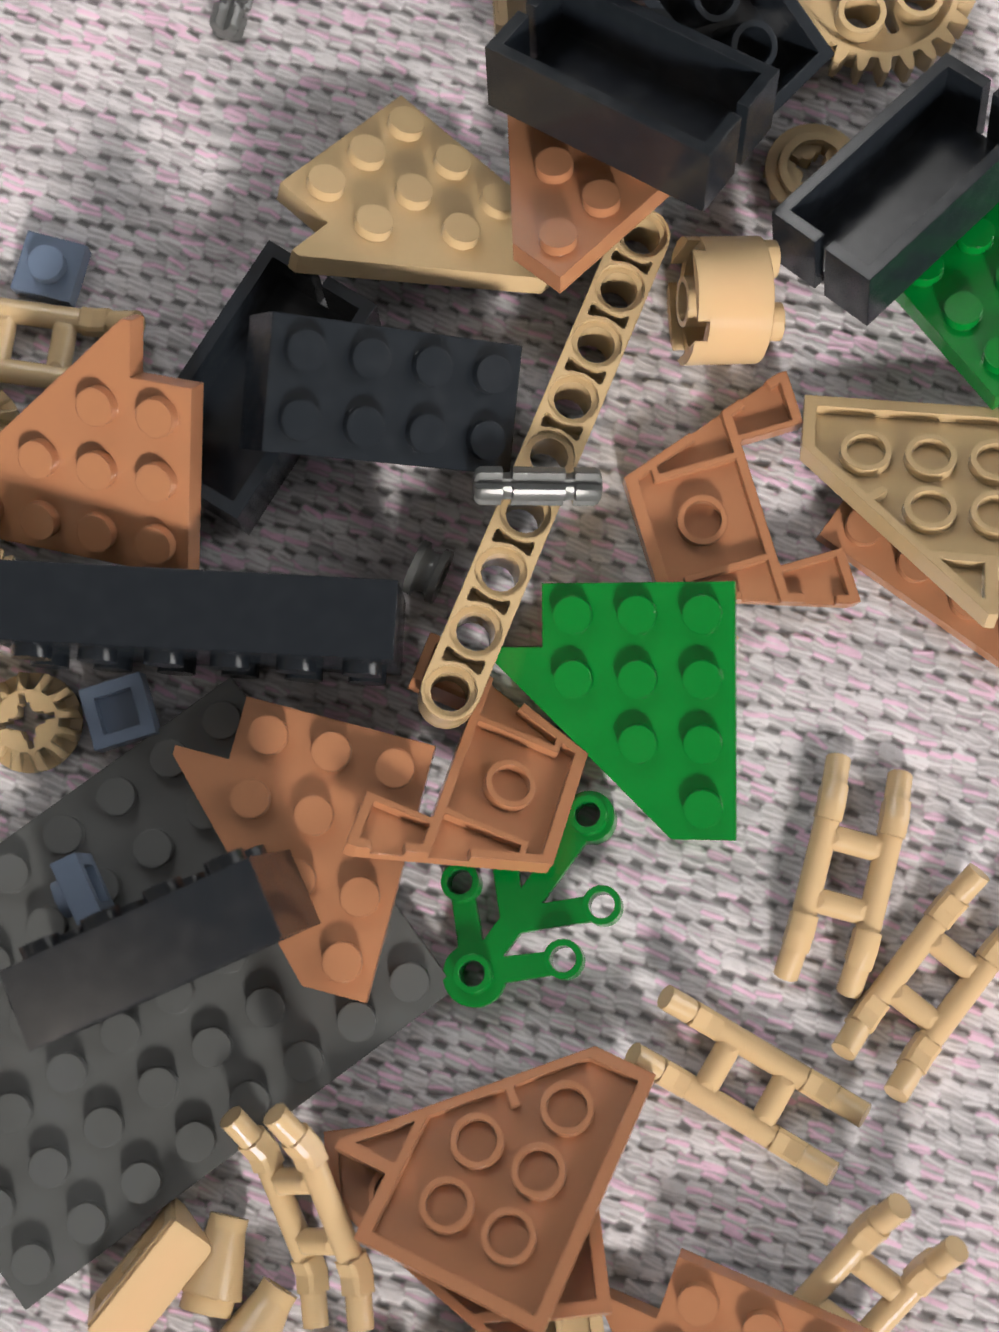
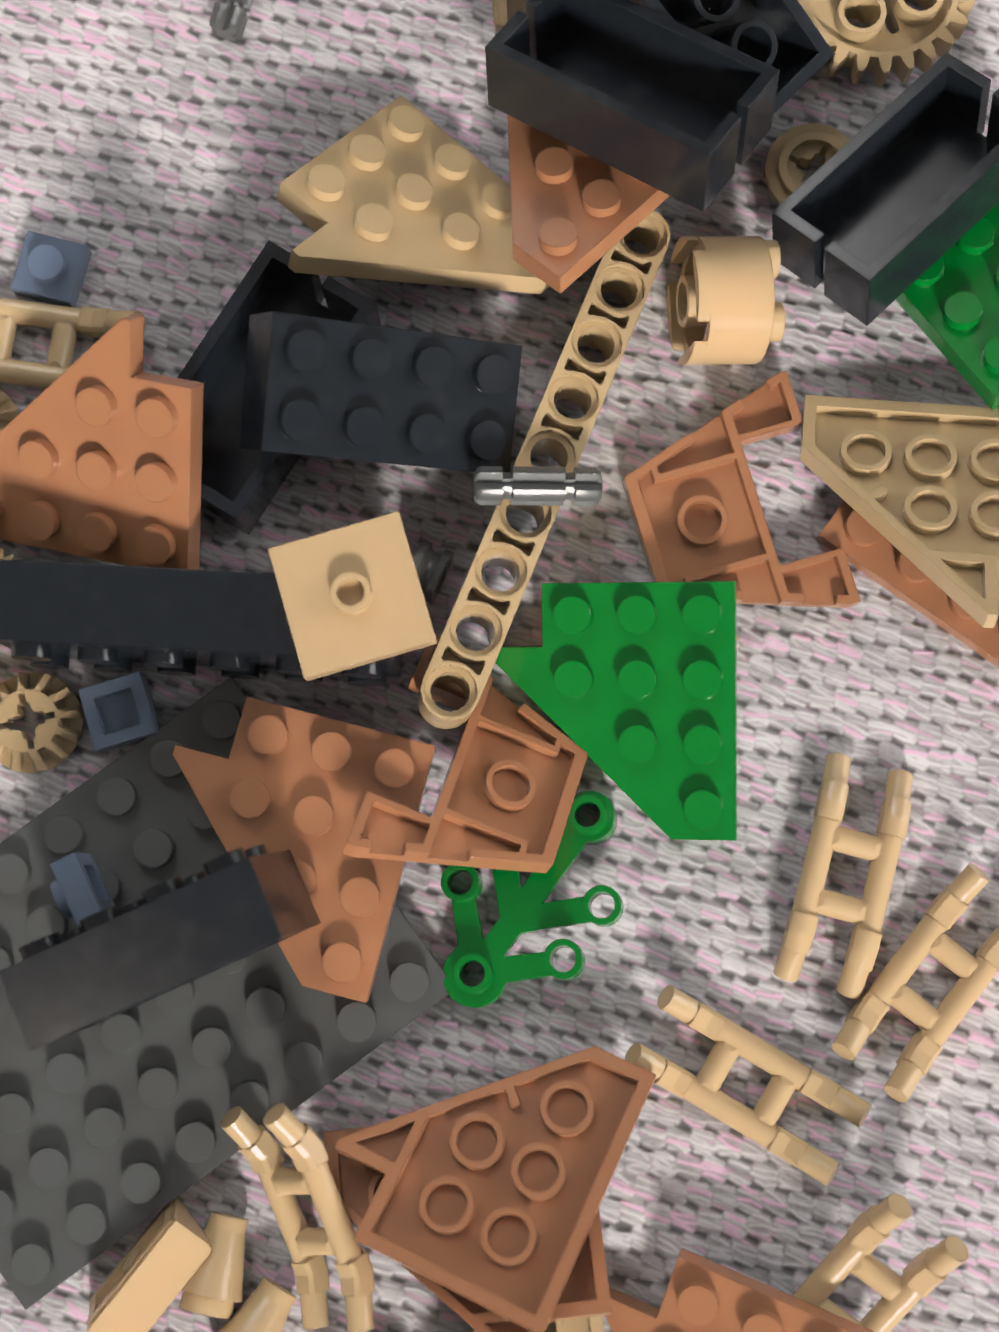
(352, 596): none -> tan plate

